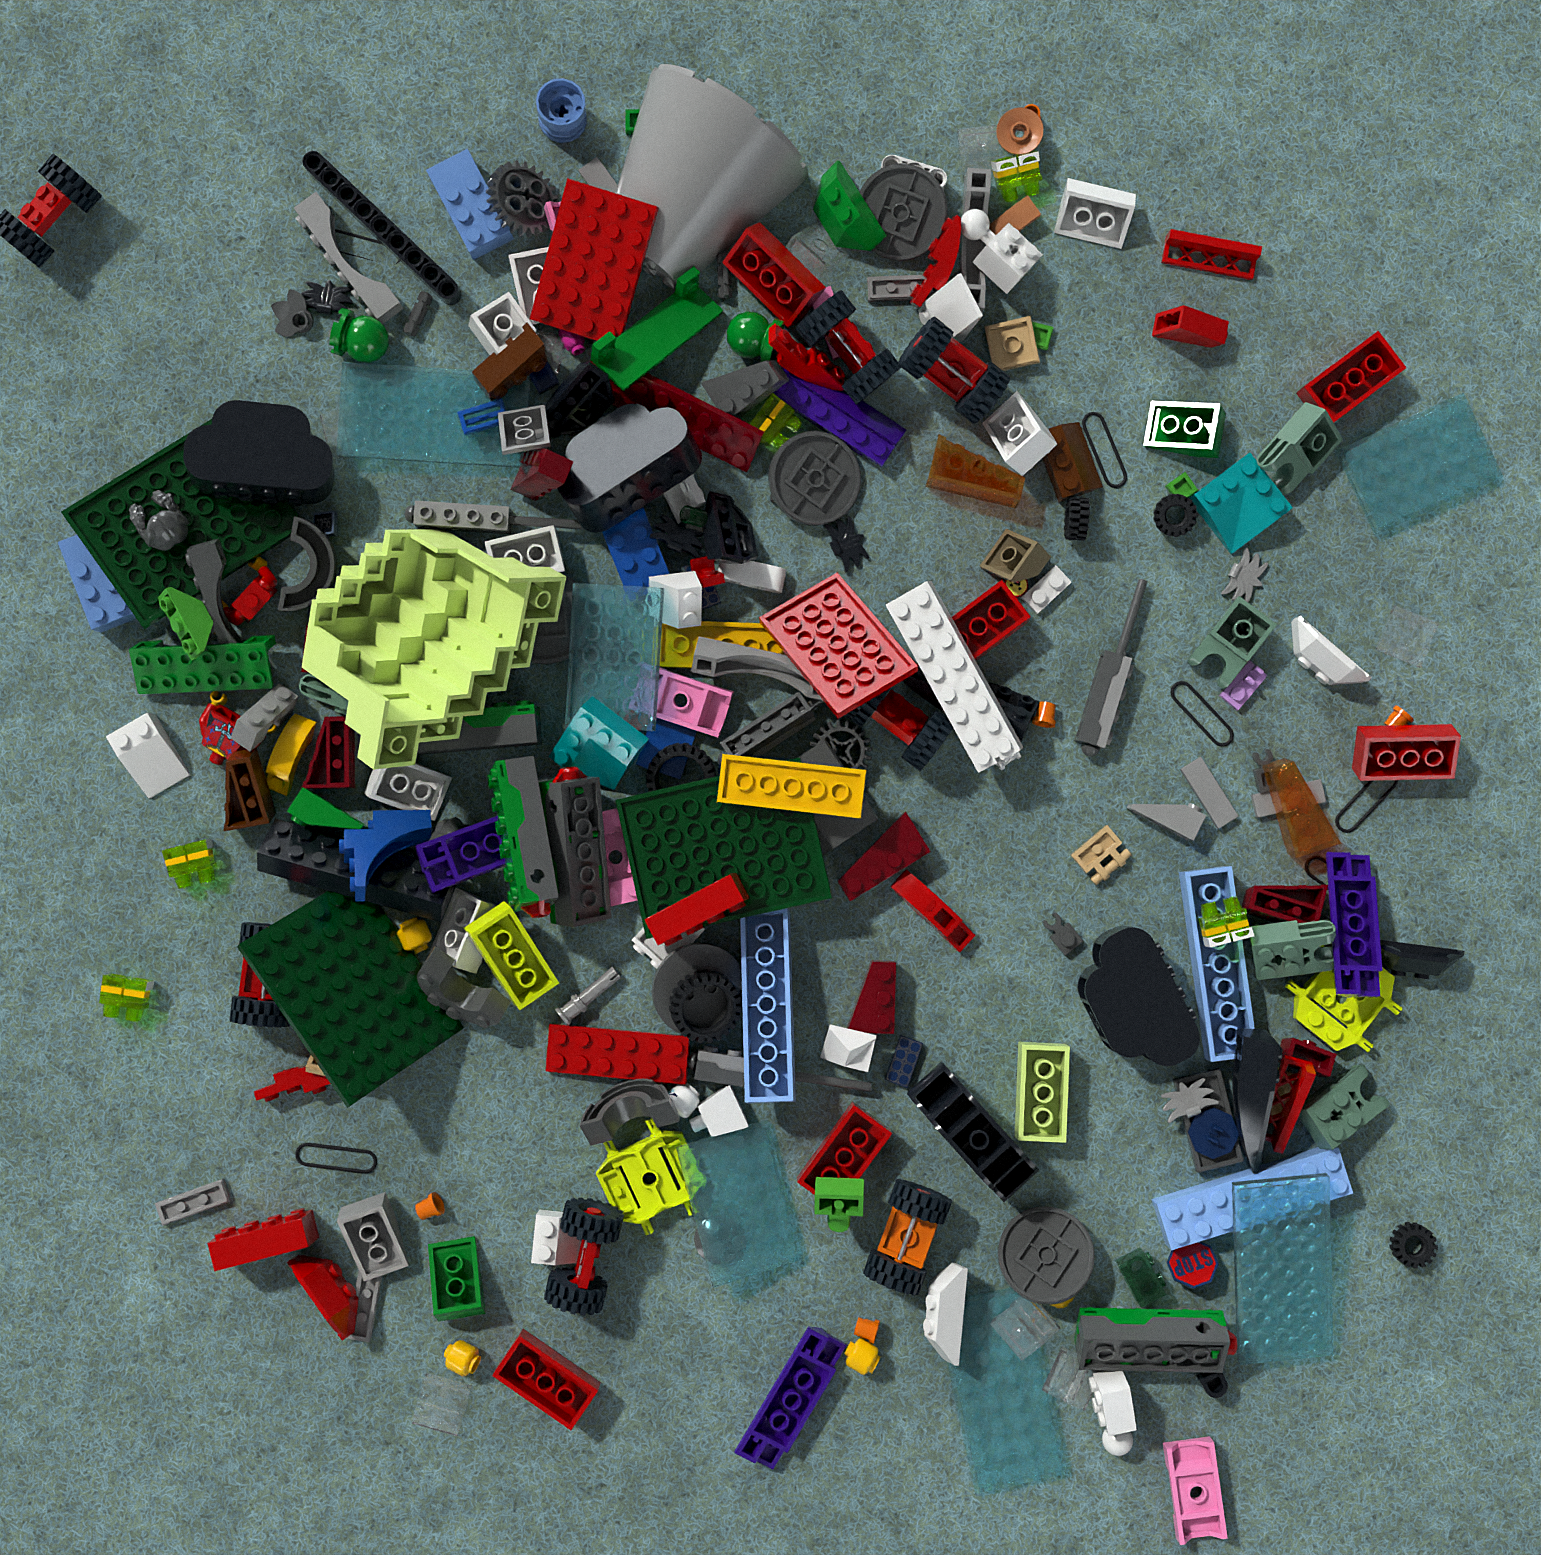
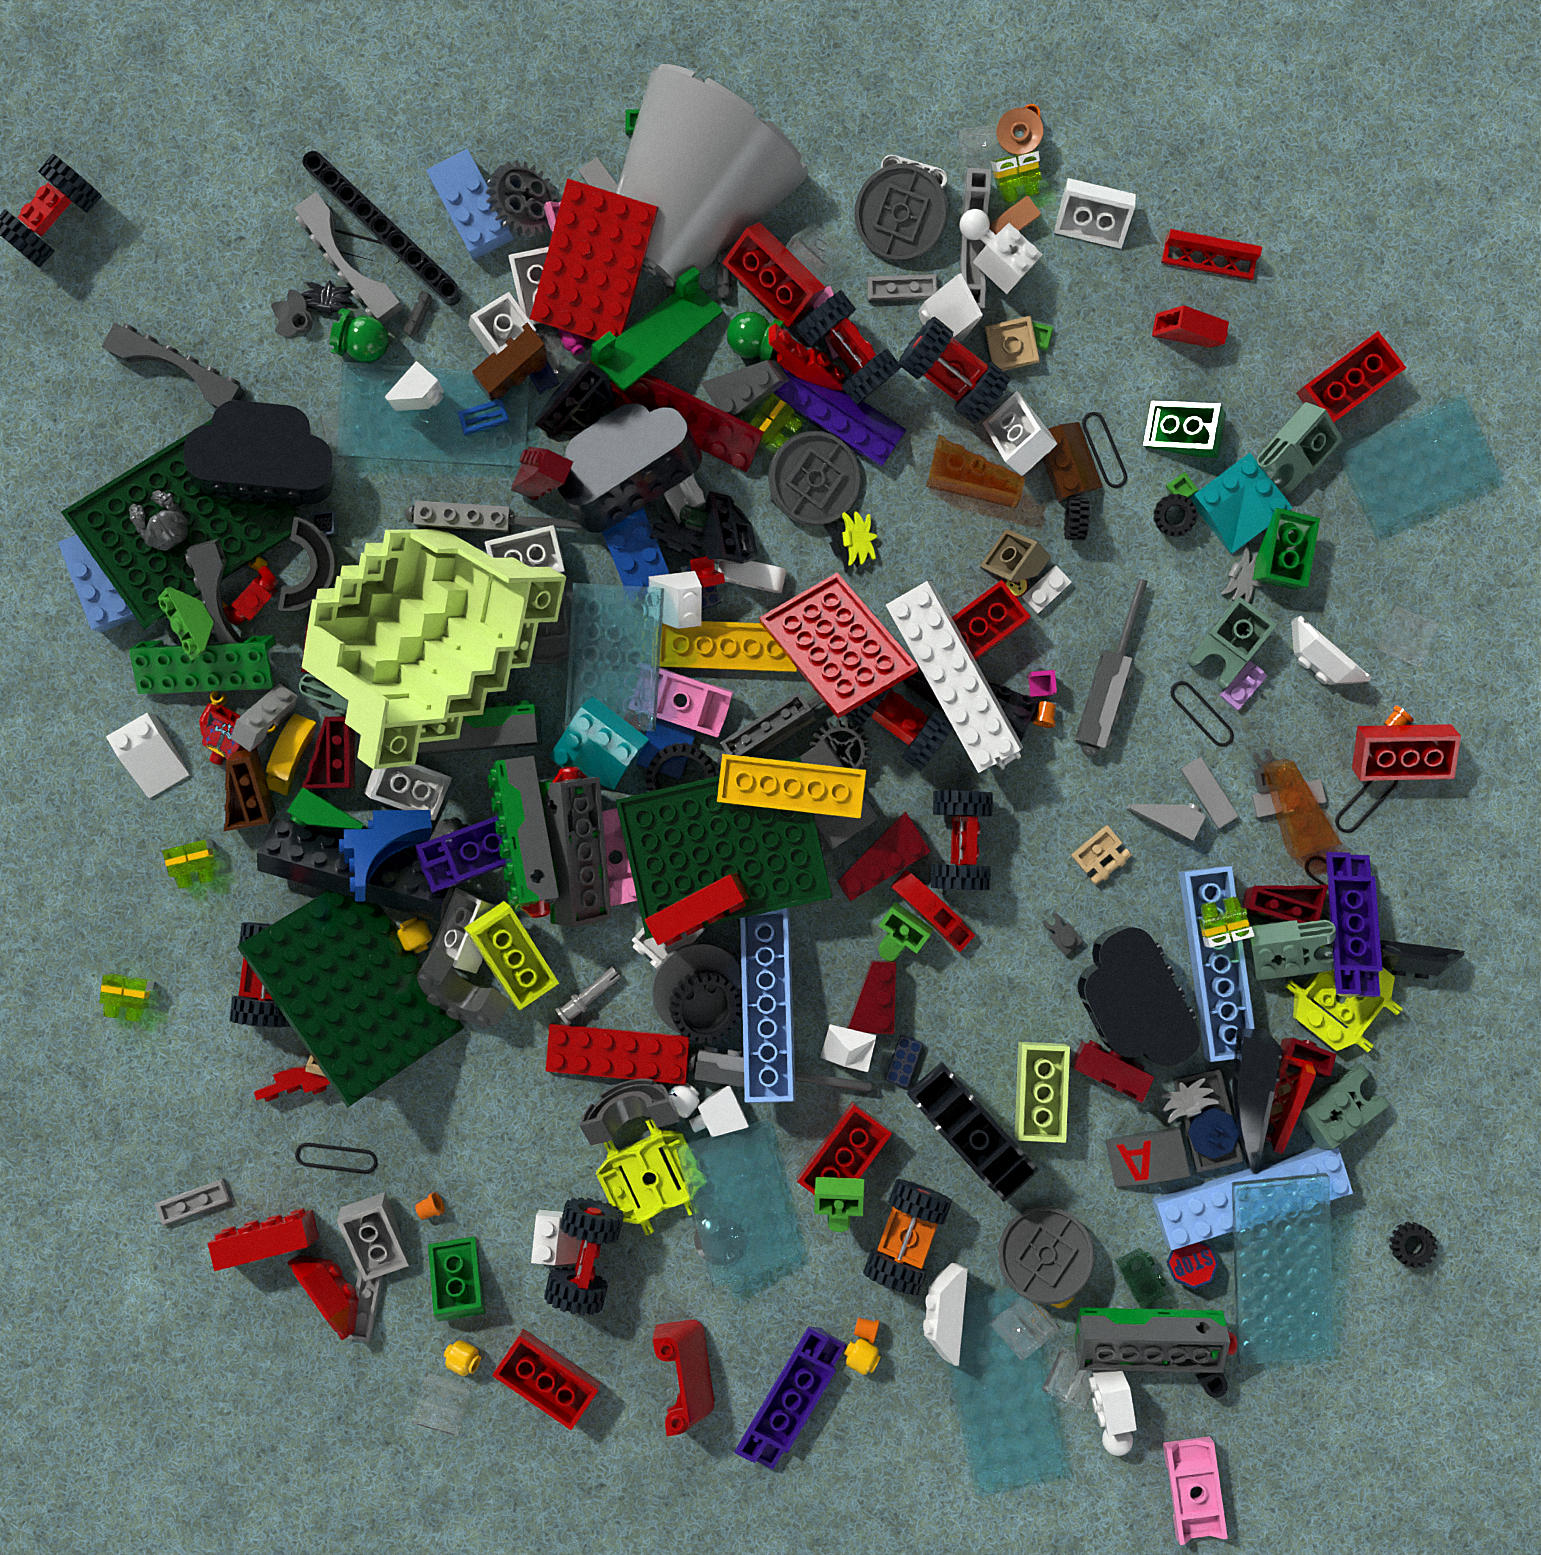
(132, 347): none -> dark grey arch
(415, 390): none -> white slope
(524, 429): light grey slope -> none
(559, 98): medium blue wheel -> none
(687, 1346): none -> red windscreen
(720, 658): light grey arch -> none
(846, 212): green wedge -> none
(858, 538): none -> neon yellow piece
(902, 930): none -> bright green brick
(944, 255): red slope -> none
(963, 840): none -> black plate
(1042, 683): none -> dark pink panel
(1112, 1070): none -> dark red wedge
(1147, 1157): none -> dark grey slope
(1287, 550): none -> green slope

